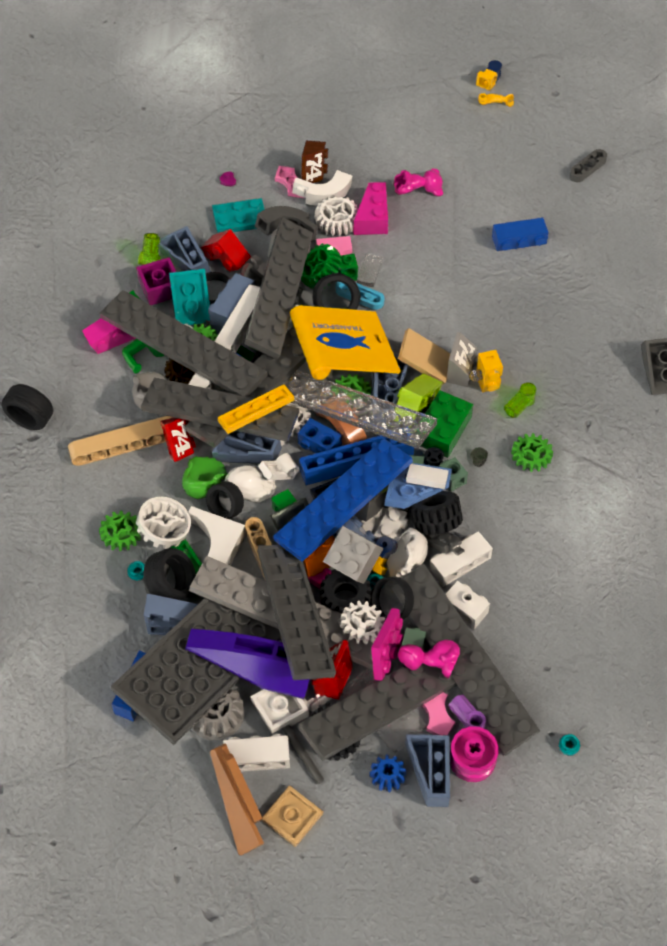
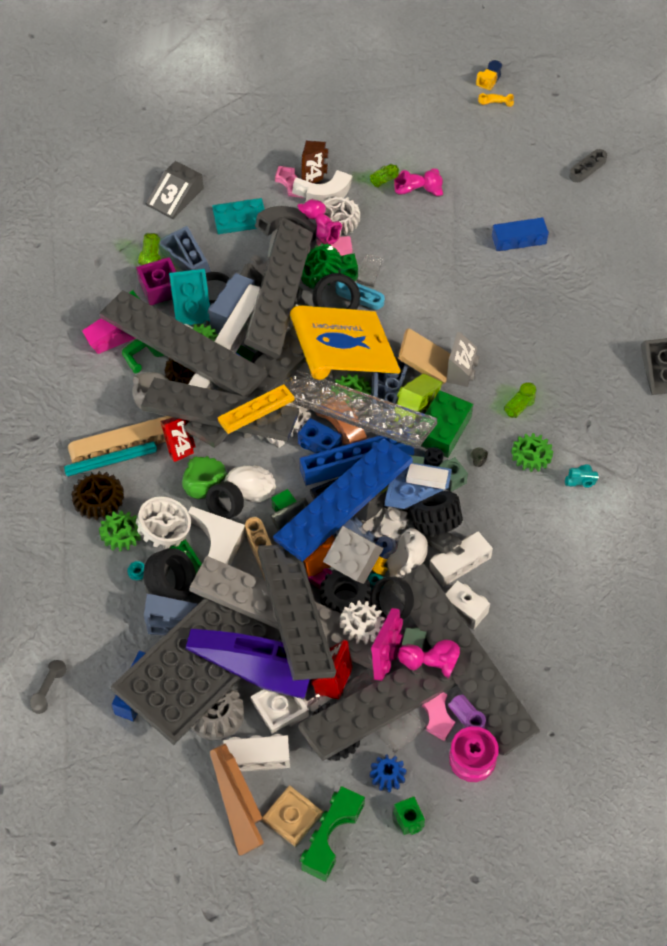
(27, 407): black tyre -> none
(38, 701): none -> dark grey bar
(86, 500): none -> dark brown gear
(109, 459): none -> teal axle
(175, 189): none -> dark grey slope
(227, 249): red brick -> none
(228, 179): magenta piece -> none
(247, 448): sand blue wedge -> none
(281, 469): white plate -> none
(303, 754): dark grey bar -> none
(327, 230): none -> dark pink animal
(344, 809): none -> green arch
(373, 211): dark pink wedge -> none
(384, 174): none -> clear neon green piece
(411, 807): none -> green brick
(431, 766): sand blue wedge -> none
(488, 371): yellow piece -> none
(569, 738): teal plate -> none
(581, 476): none -> teal plate

